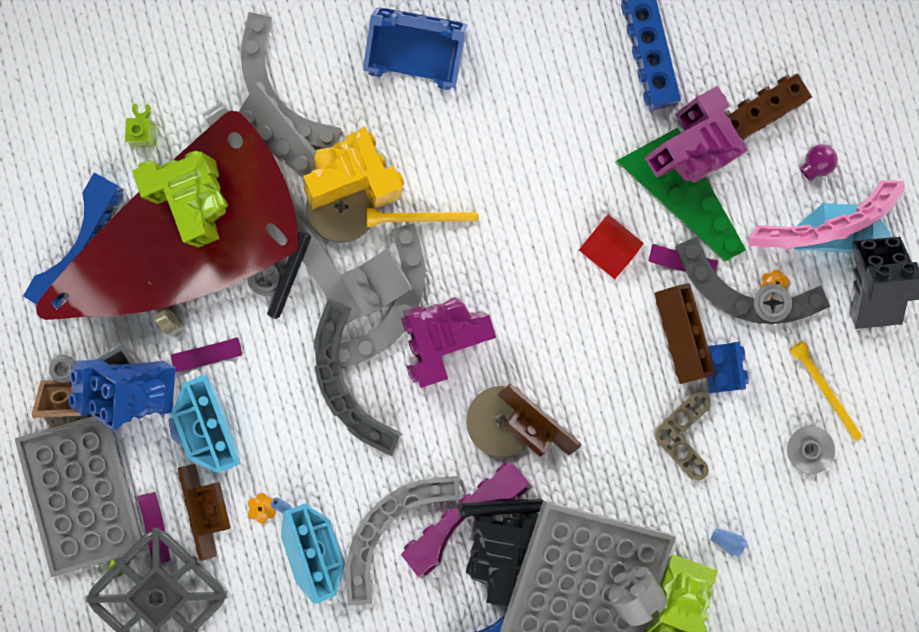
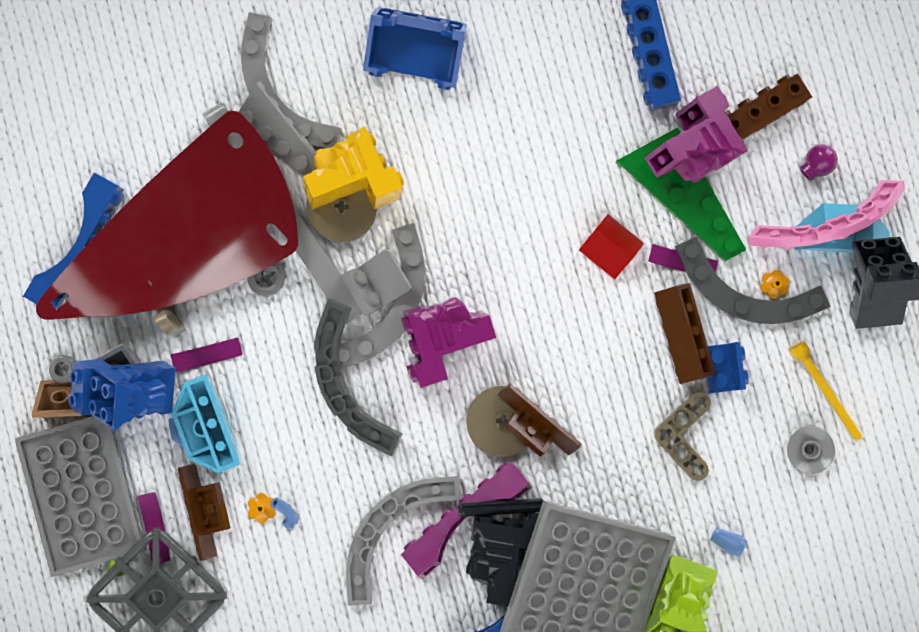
(140, 130): lime brick -> none
(191, 193): lime brick -> none
(288, 276): black axle -> none
(312, 552): medium azure wedge -> none
(375, 217): yellow piece -> none
(637, 596): light grey brick -> none
(779, 294): light grey gear -> none

